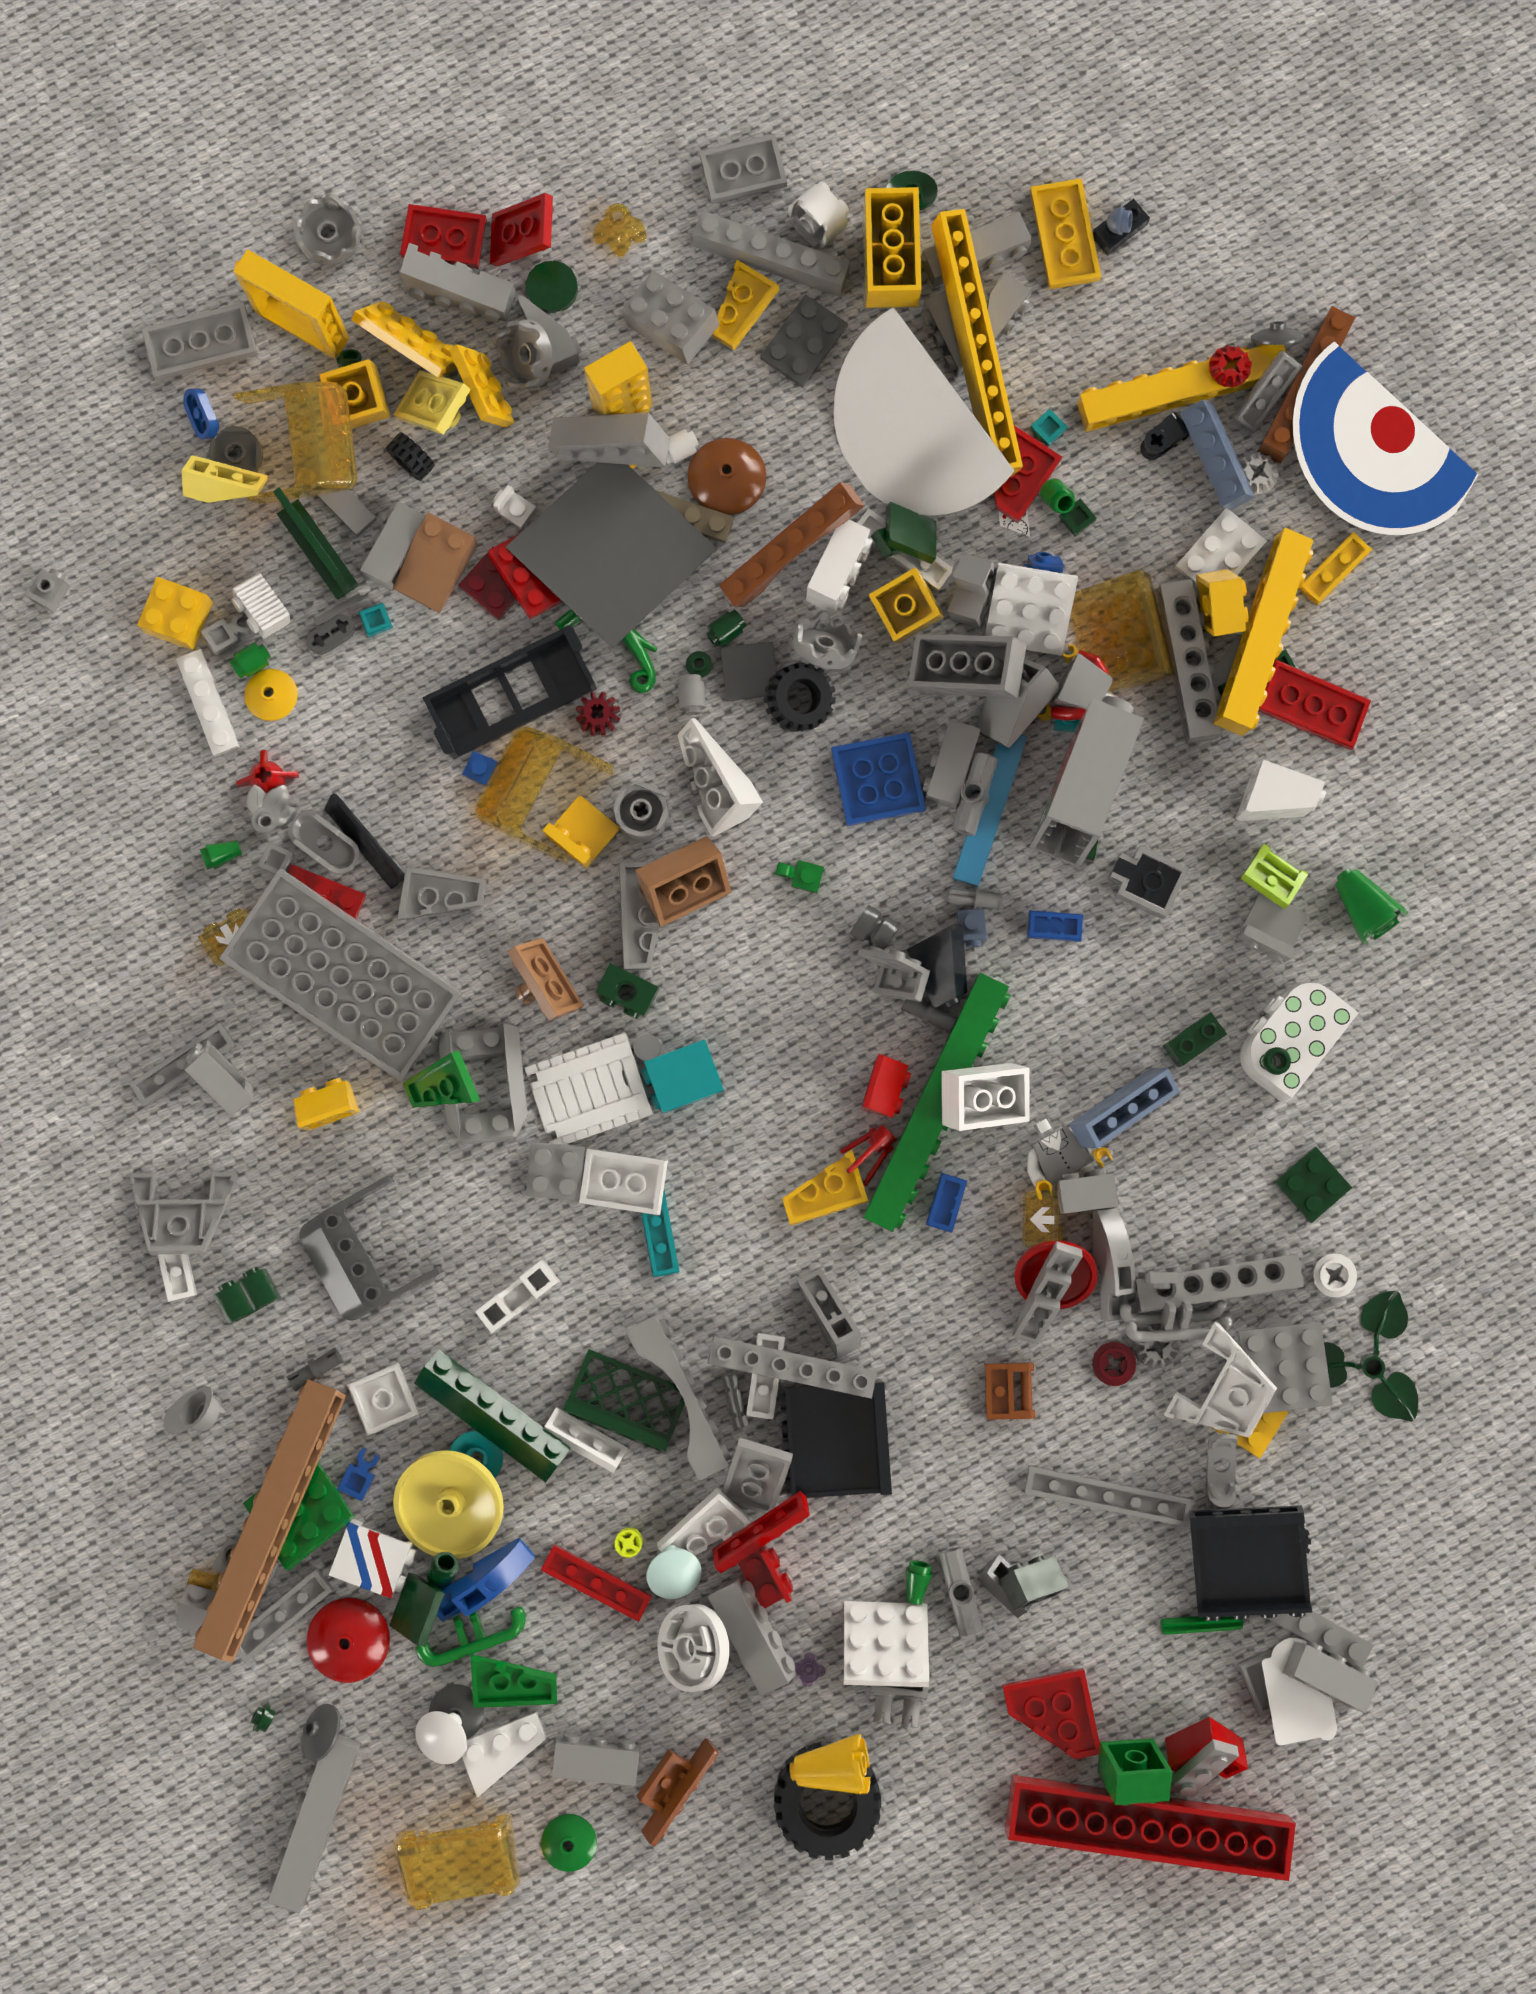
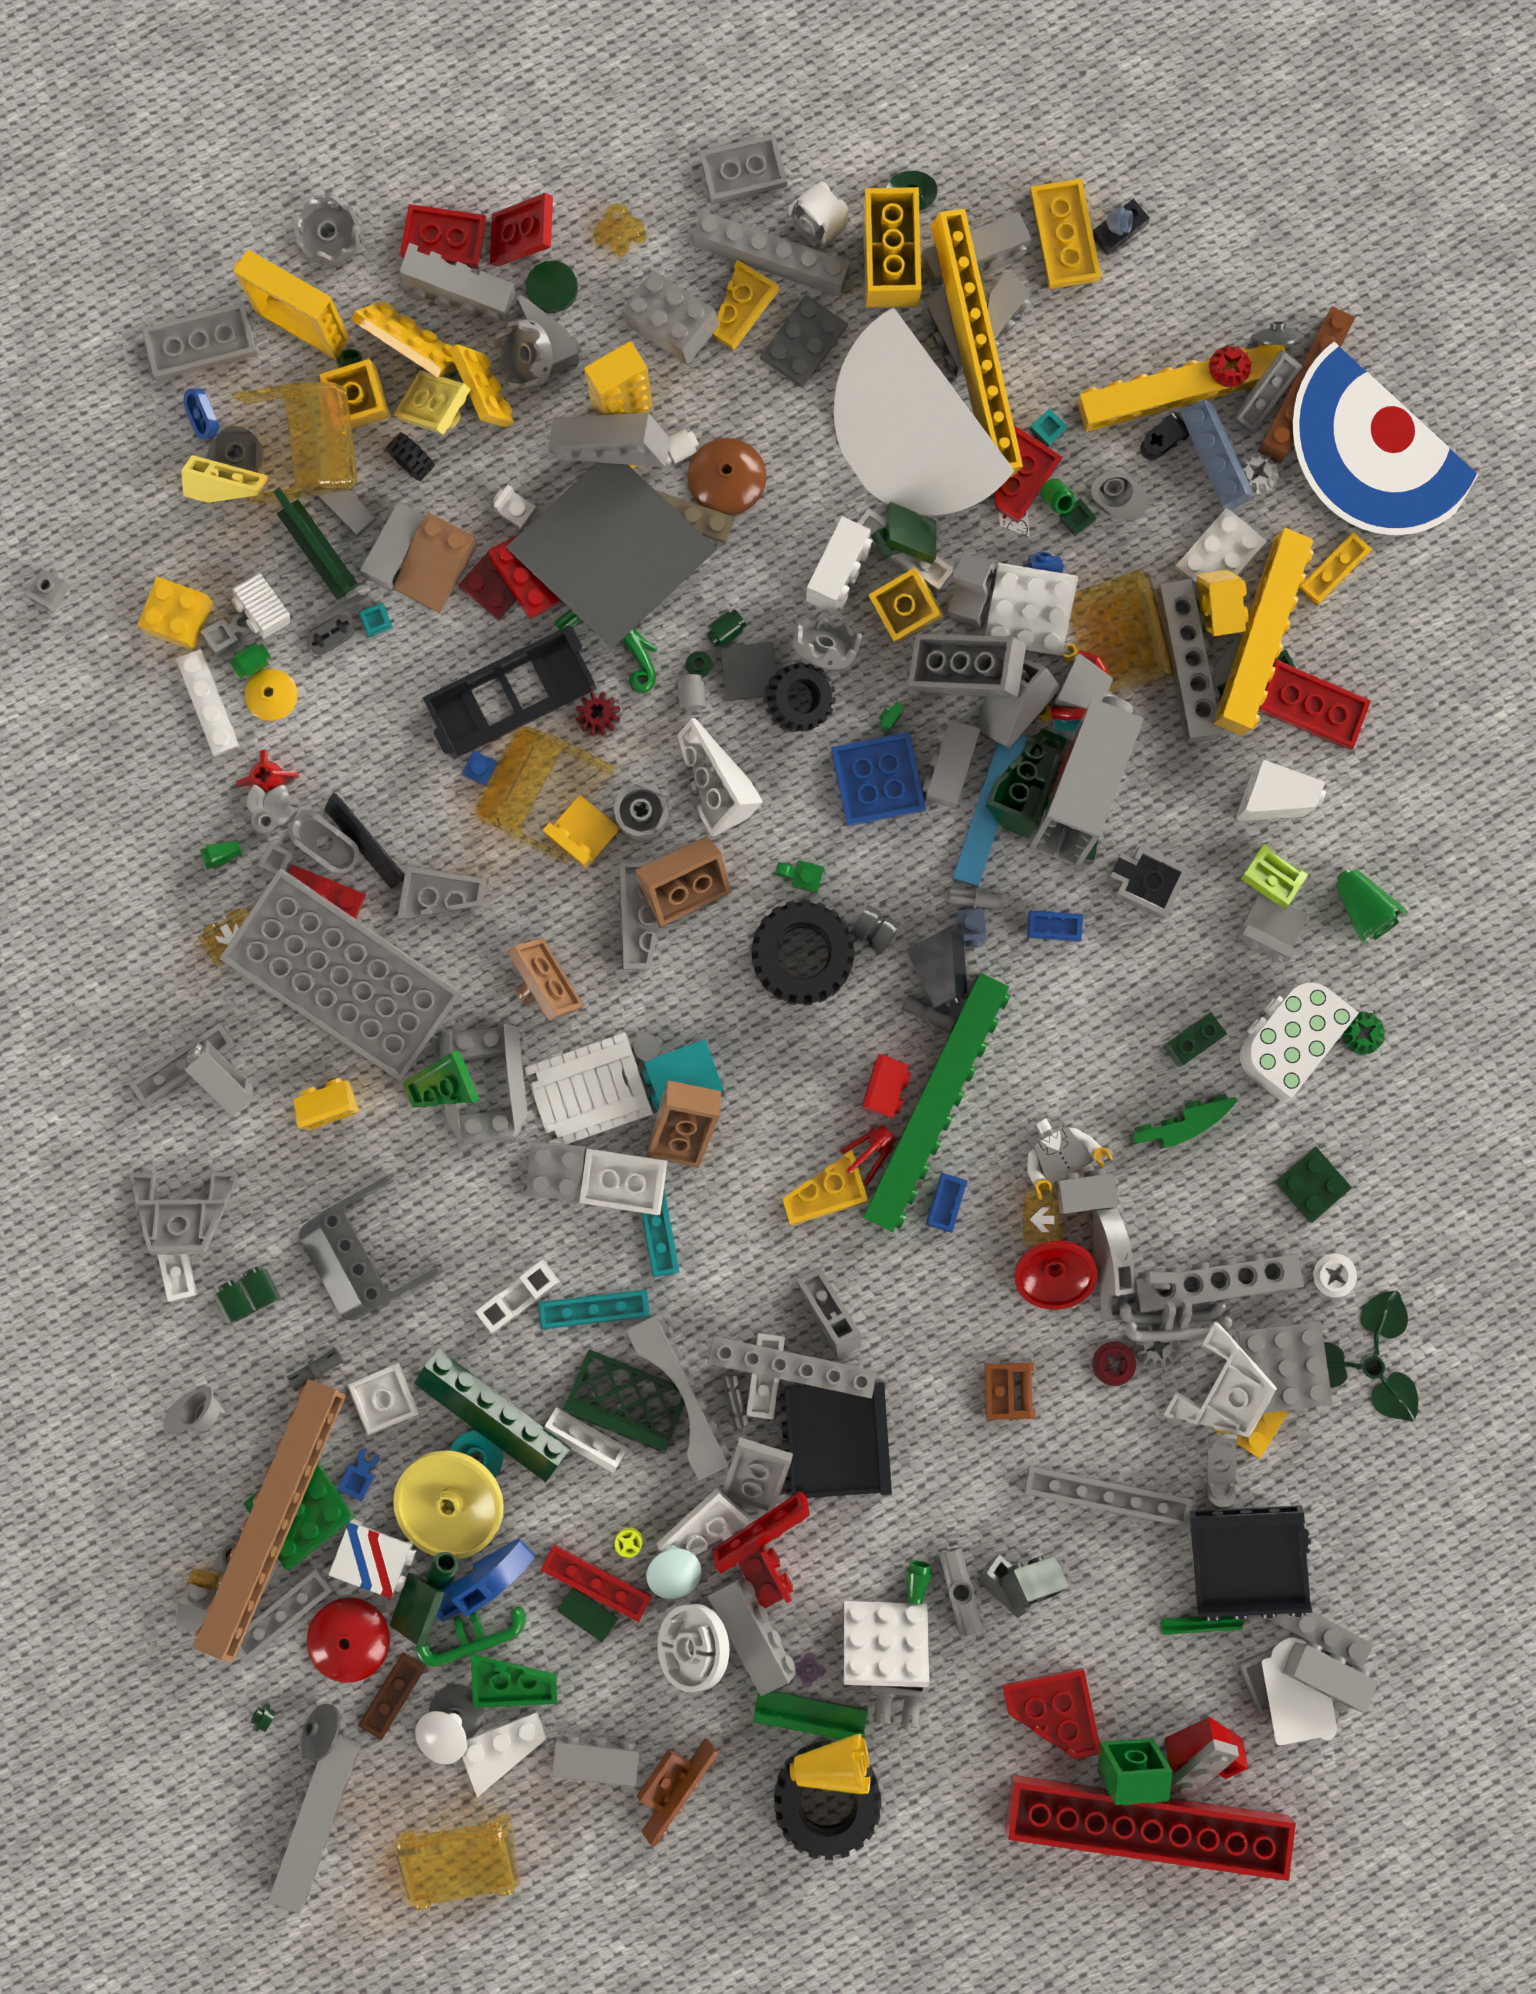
(392, 1695): none -> reddish brown tile
(573, 1829): green dish -> none
(587, 1614): none -> dark green tile
(594, 1309): none -> teal tile
(615, 980): dark green brick -> none
(684, 1123): none -> medium nougat slope
(795, 916): none -> black tyre
(809, 1715): none -> green fence
(819, 520): dark orange arch -> none
(891, 716): none -> green plate
(897, 975): light grey bracket -> none
(970, 810): light grey piece -> none
(985, 1096): white brick -> none
(1023, 787): none -> dark green wedge
(1046, 1292): light grey slope -> none
(1119, 494): none -> light grey piece
(1124, 1107): sand blue brick -> none
(1194, 1121): none -> green slope
(1283, 1056): dark green plate -> none
(1362, 1045): none -> green gear

